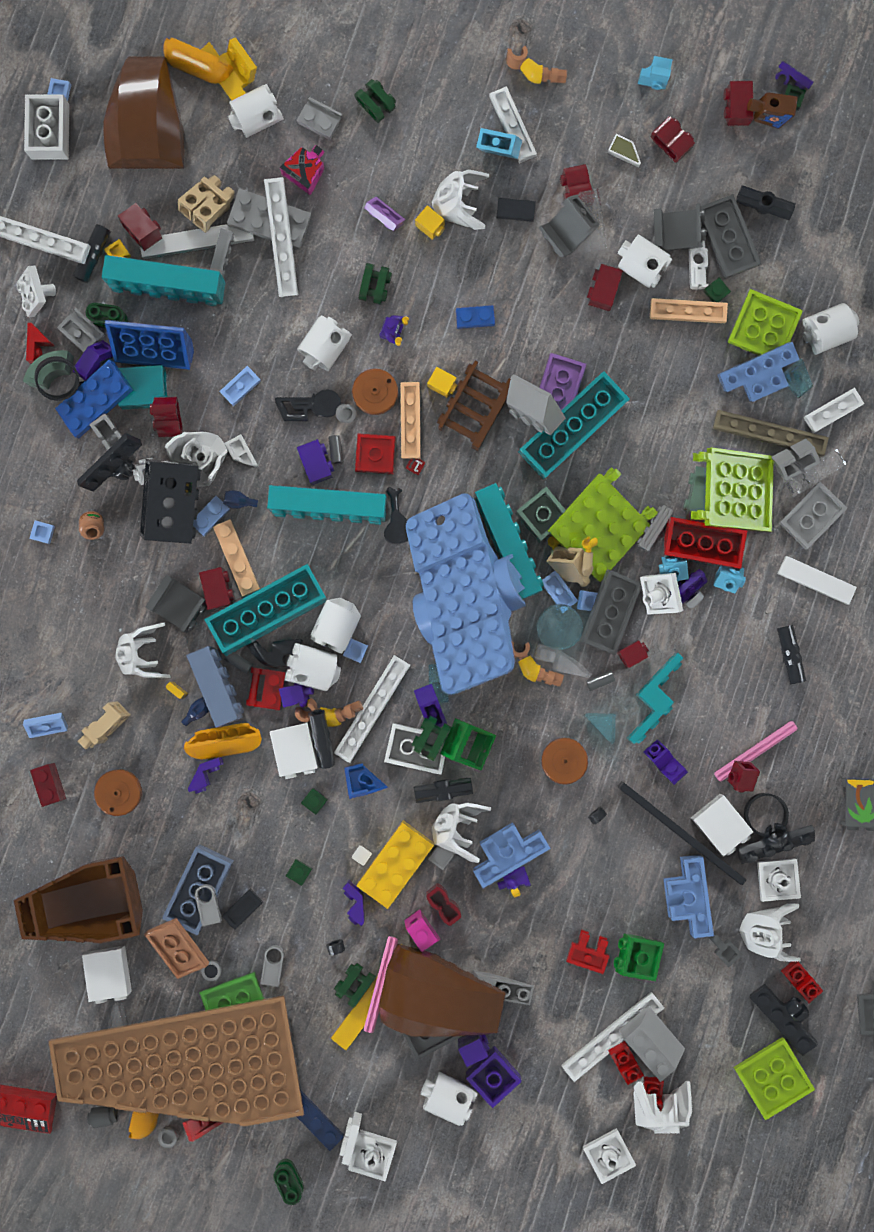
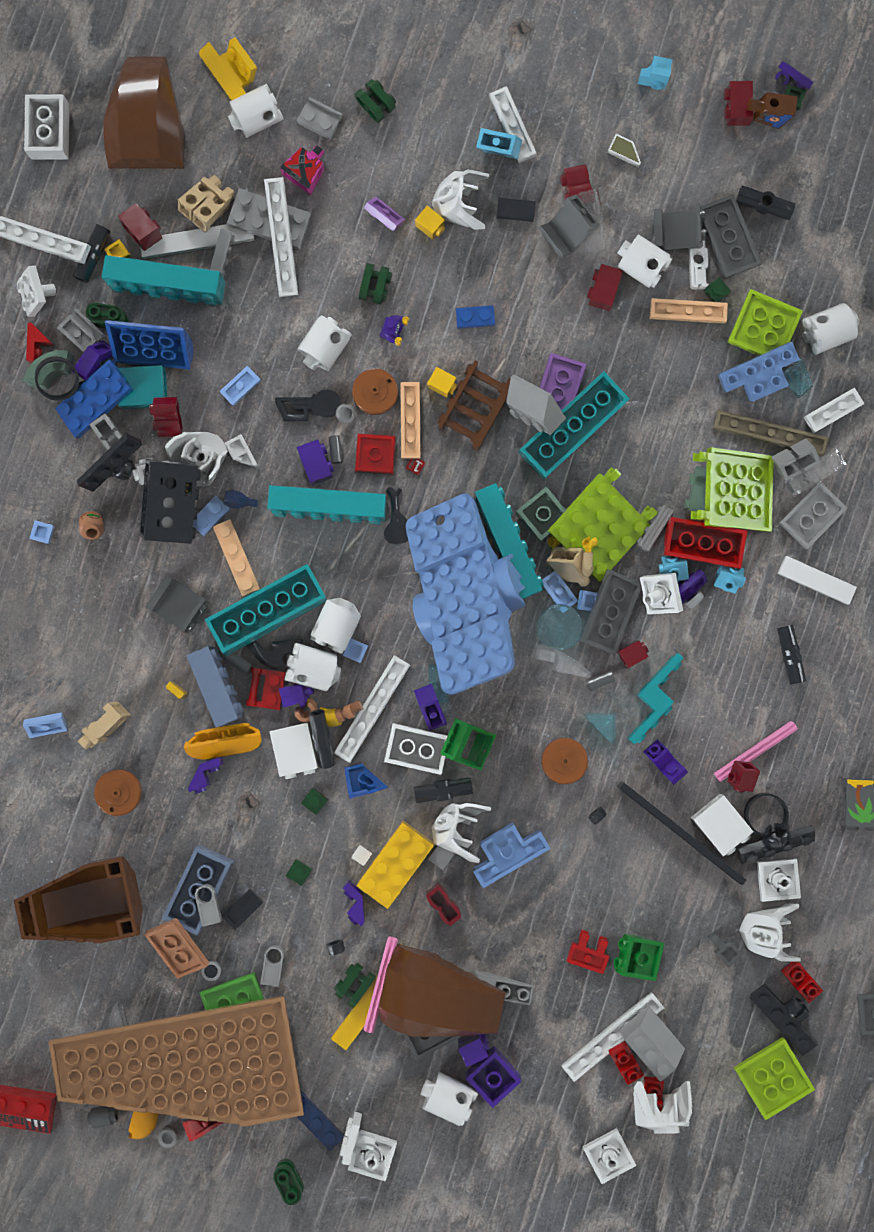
(48, 784): dark red brick -> none
(59, 87): light blue plate -> none
(107, 974): white brick -> none
(127, 653): white piece -> none
(195, 61): light orange brick -> none
(196, 711): dark blue piece -> none
(216, 588): dark red brick -> none
(420, 742): dark green brick -> none
(421, 930): dark pink torso -> none
(515, 880): dark purple piece -> none
(533, 71): nougat piece -> none
(533, 671): piece -> none
(673, 139): dark red brick -> none
(689, 897): medium blue piece -> none

